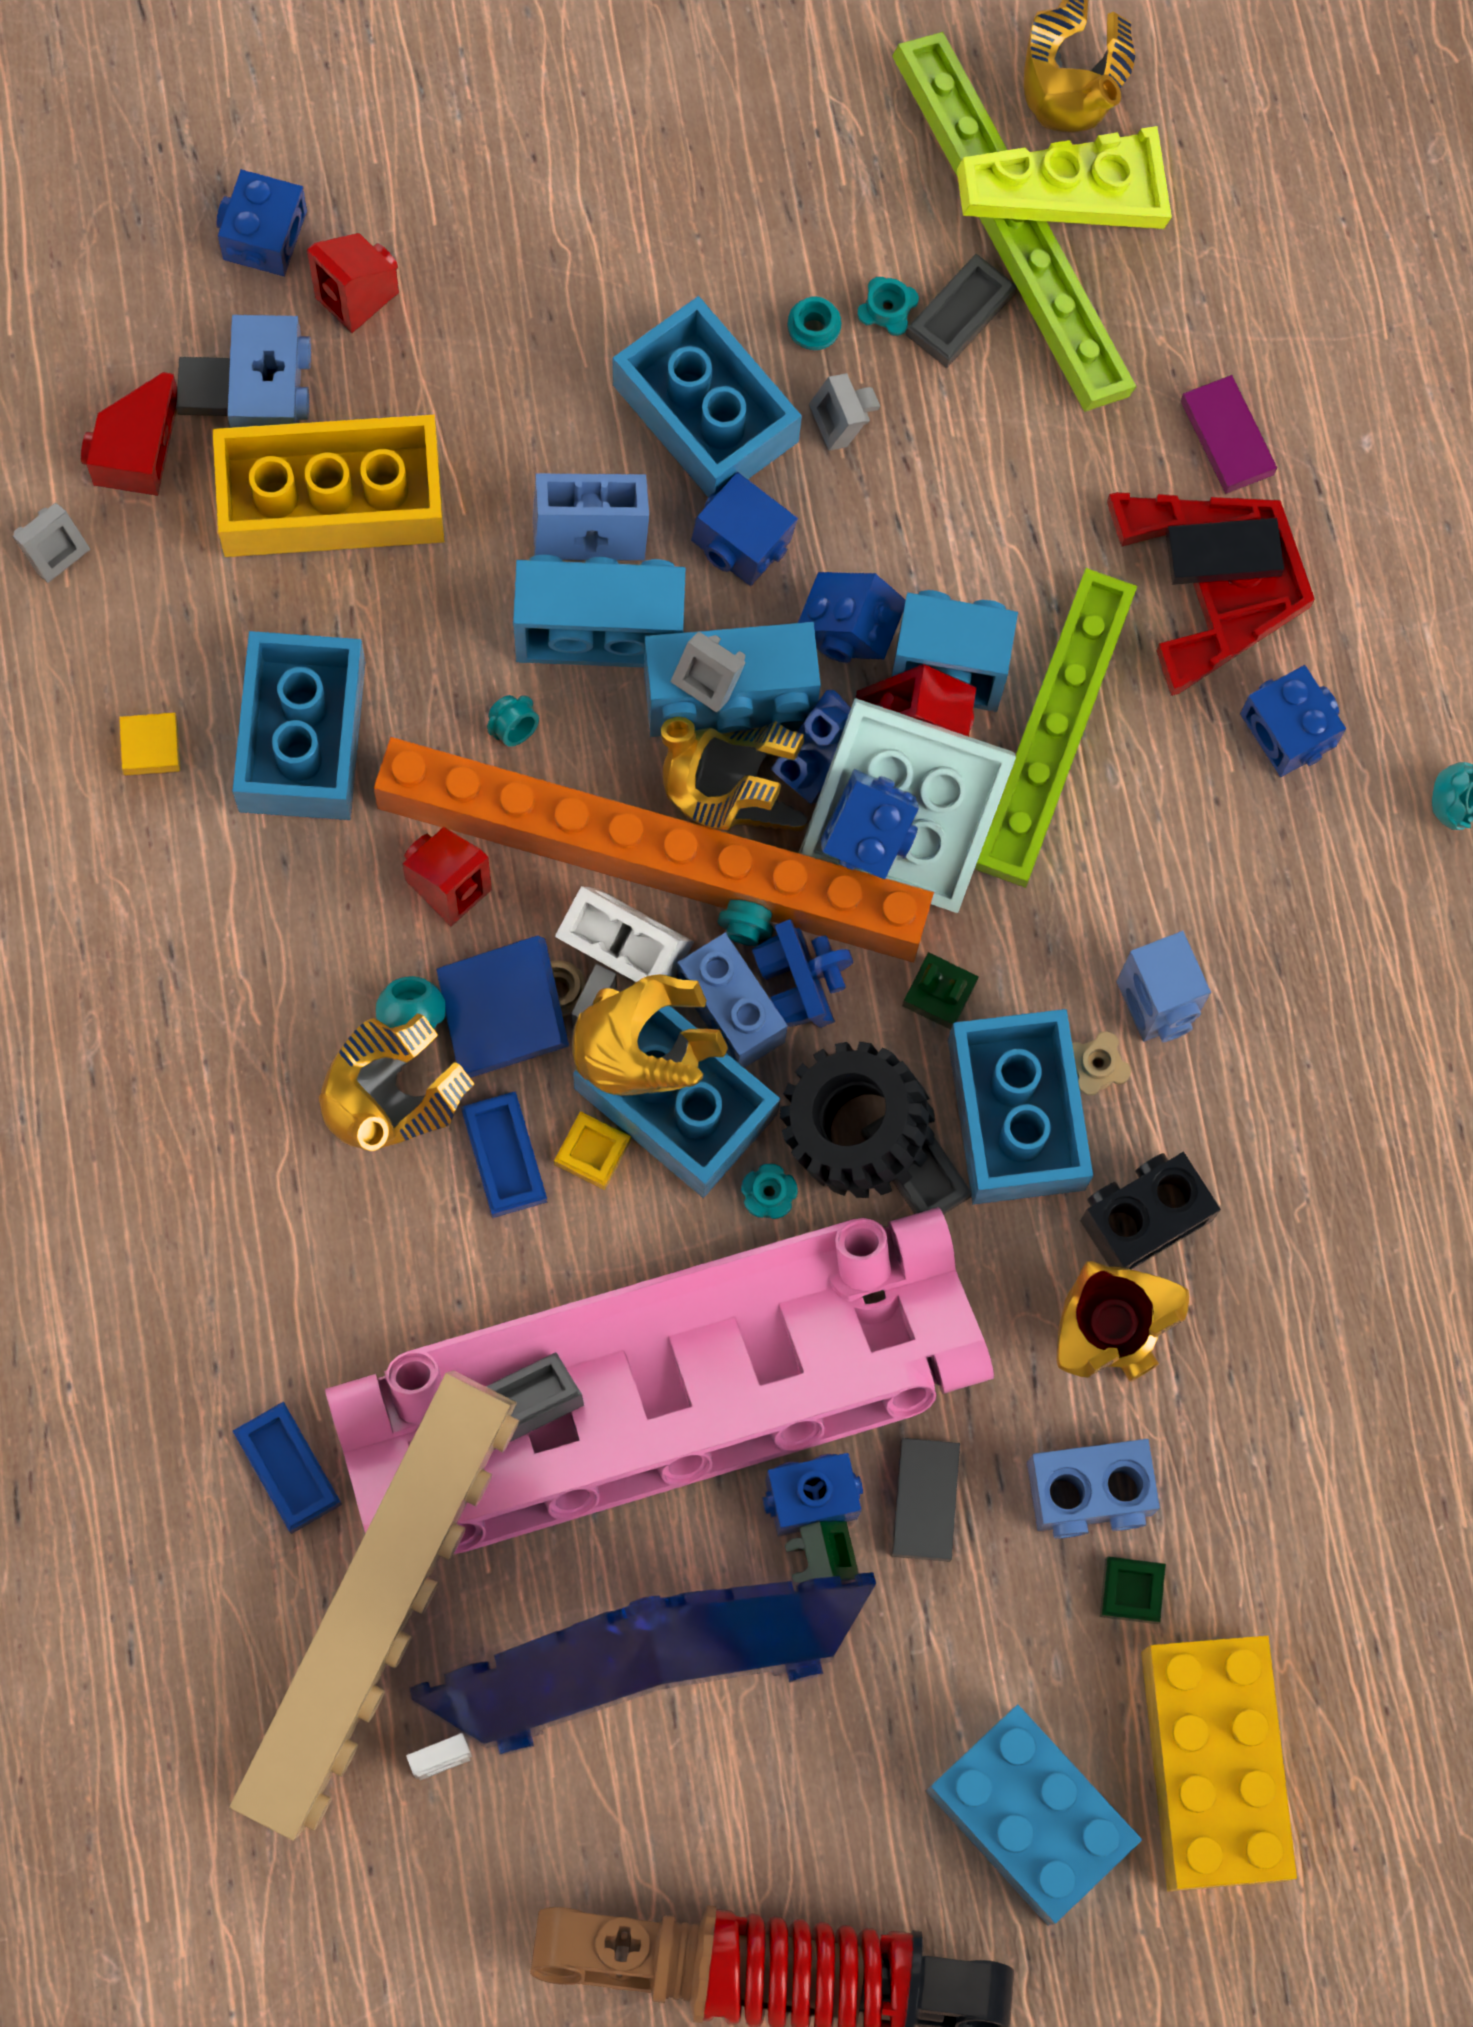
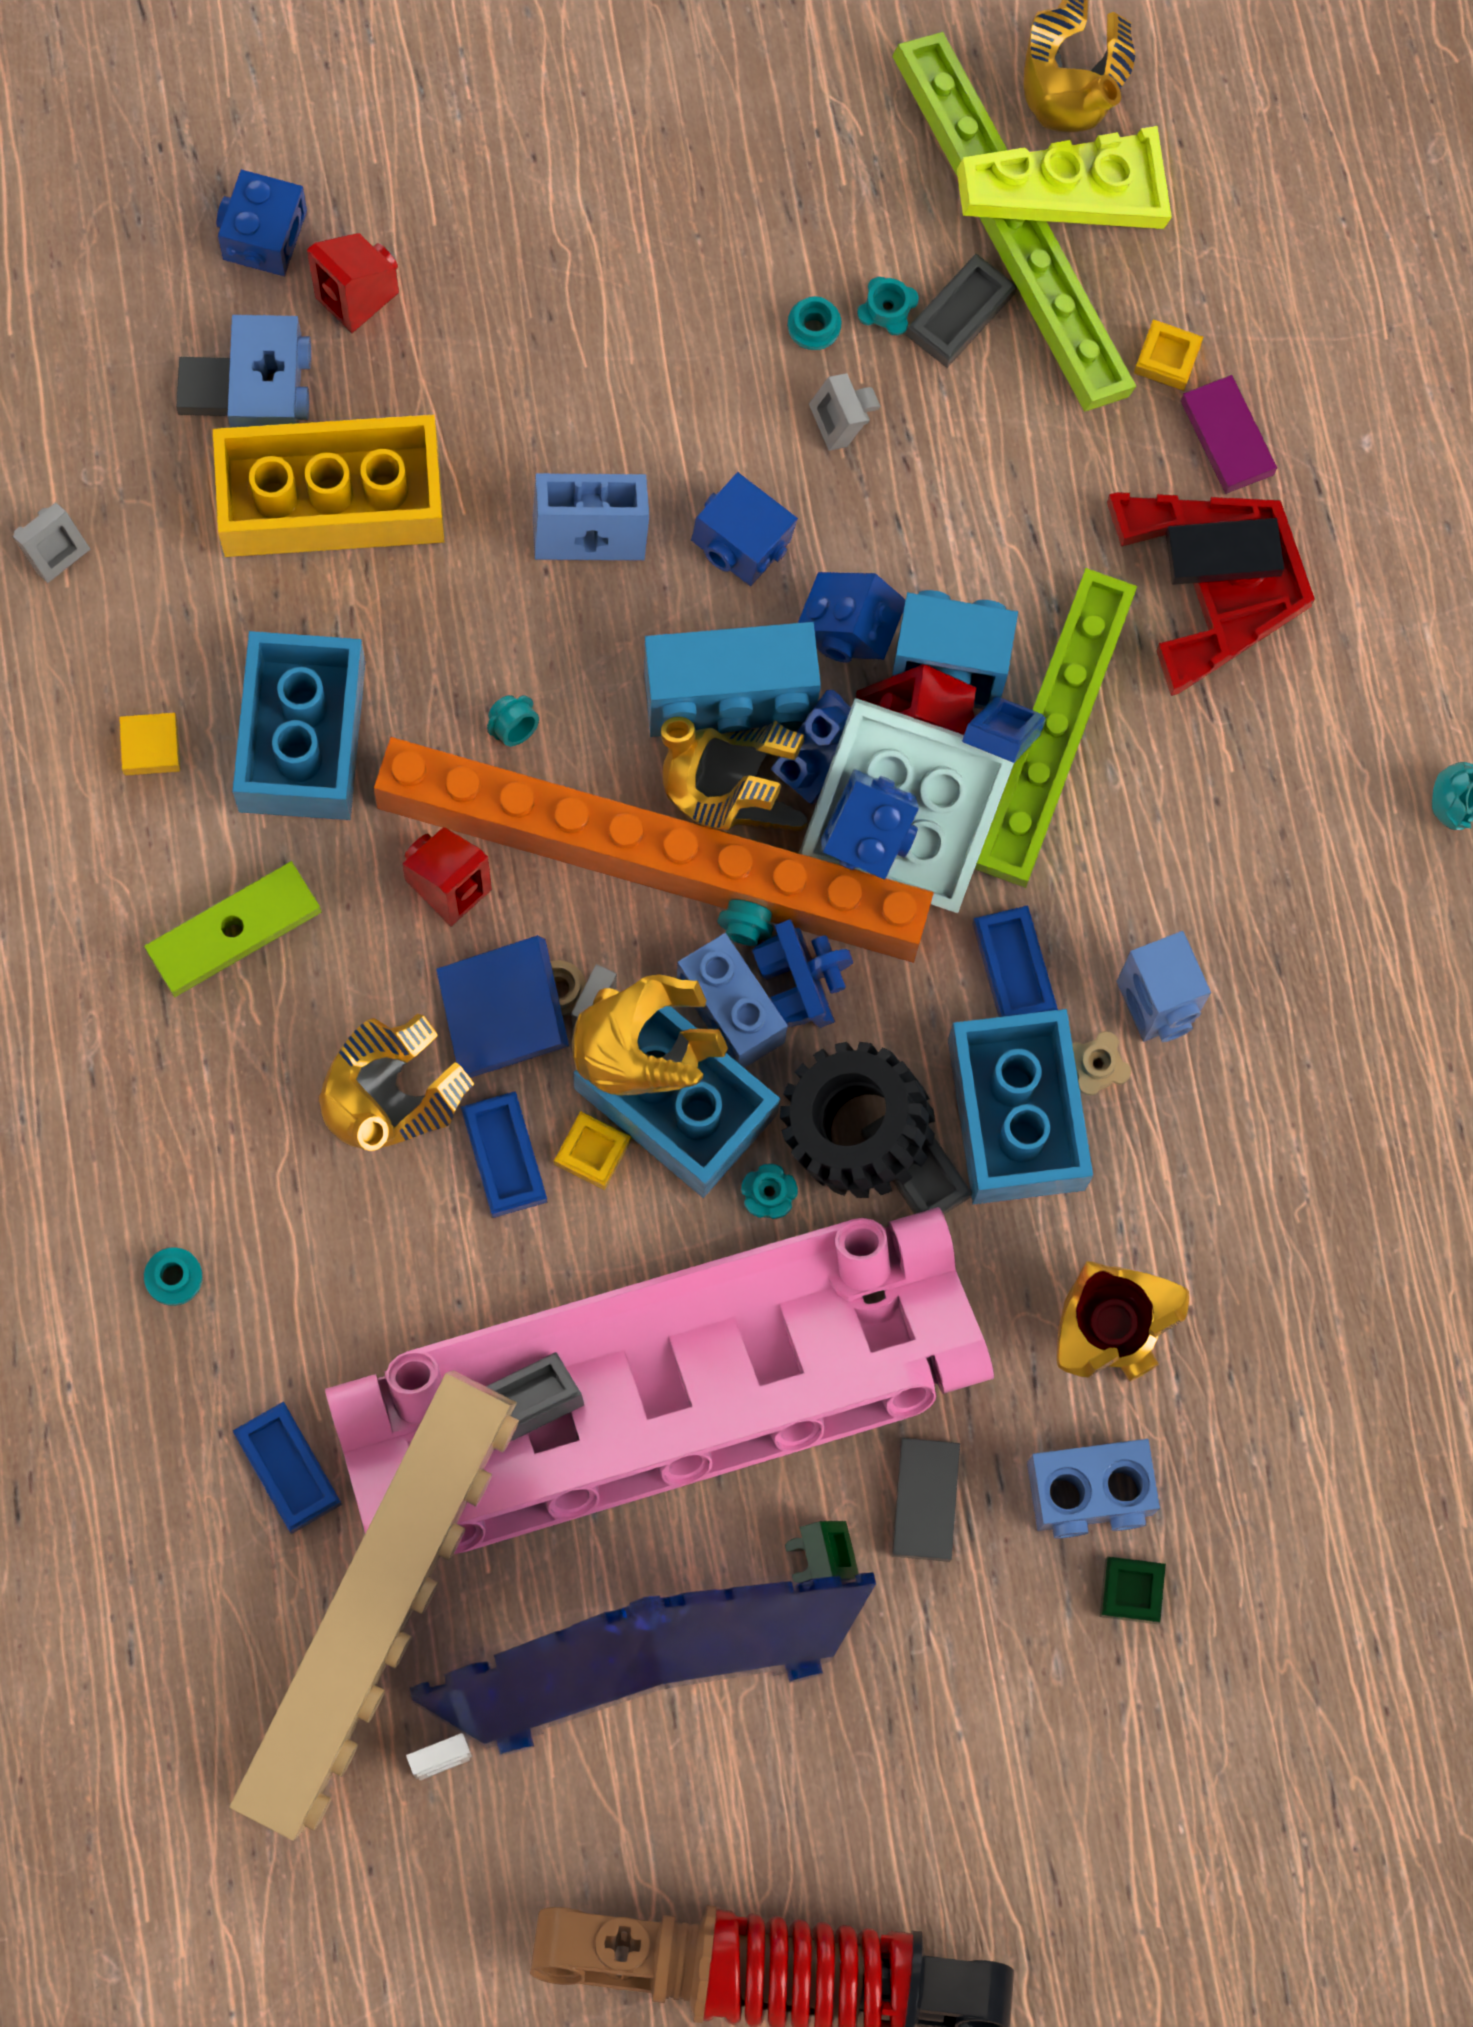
(133, 438): red slope -> none
(184, 1290): none -> teal plate
(263, 910): none -> lime tile
(406, 998): teal plate -> none
(594, 609): dark azure brick -> none
(621, 936): white brick -> none
(705, 398): dark azure brick -> none
(708, 671): light grey tile -> none
(793, 1509): blue head -> none
(940, 991): dark green tile -> none
(1004, 729): none -> blue tile
(1014, 962): none -> blue tile
(1033, 1815): dark azure brick -> none
(1156, 1223): black brick -> none
(1168, 355): none -> yellow tile
(1218, 1763): yellow brick -> none
(1293, 720): blue head -> none

